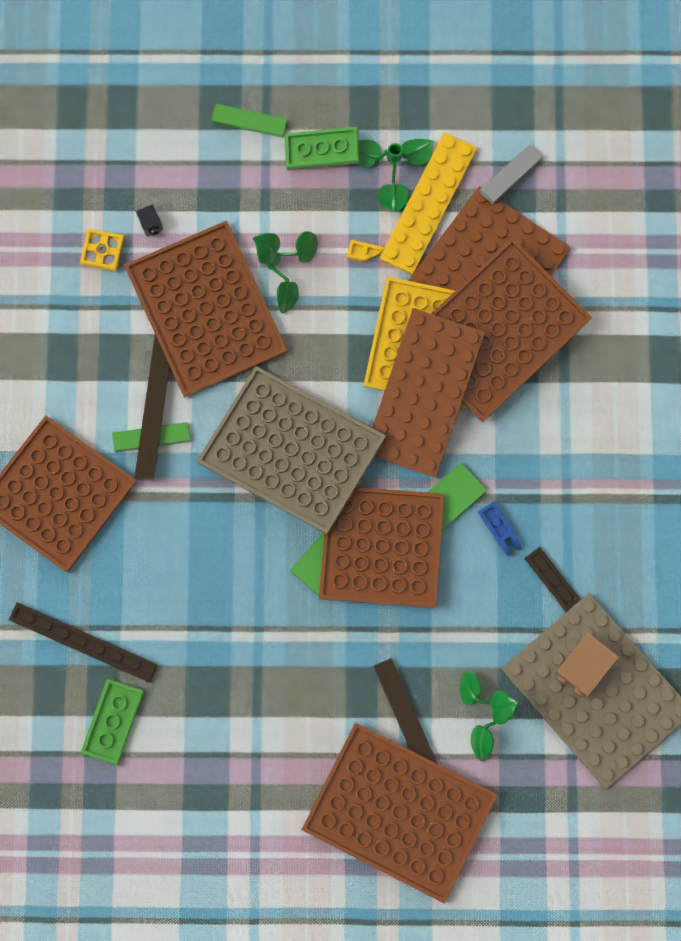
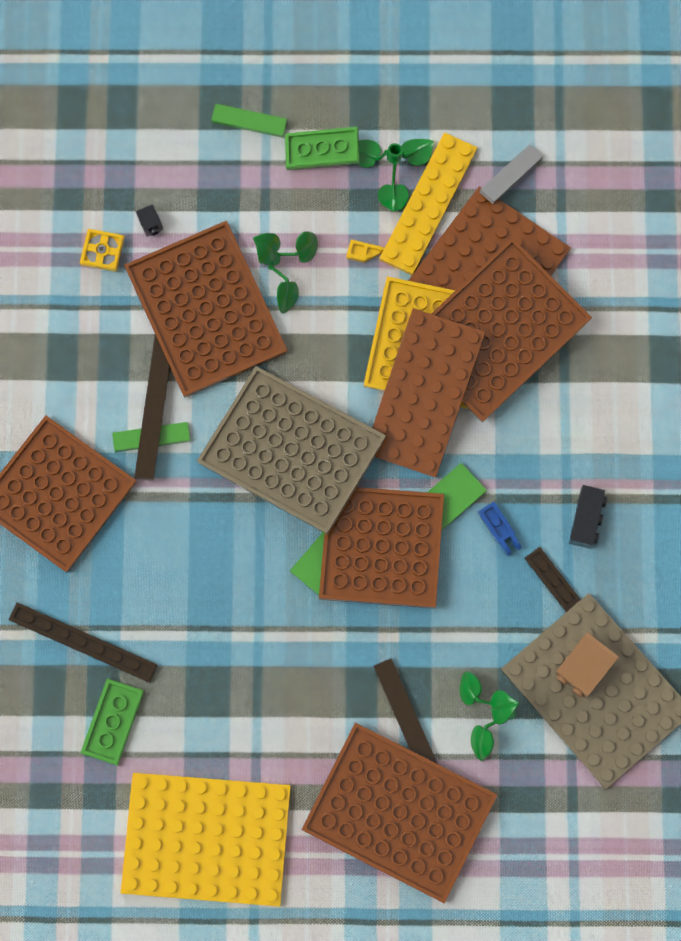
(206, 839): none -> yellow plate
(588, 517): none -> black brick

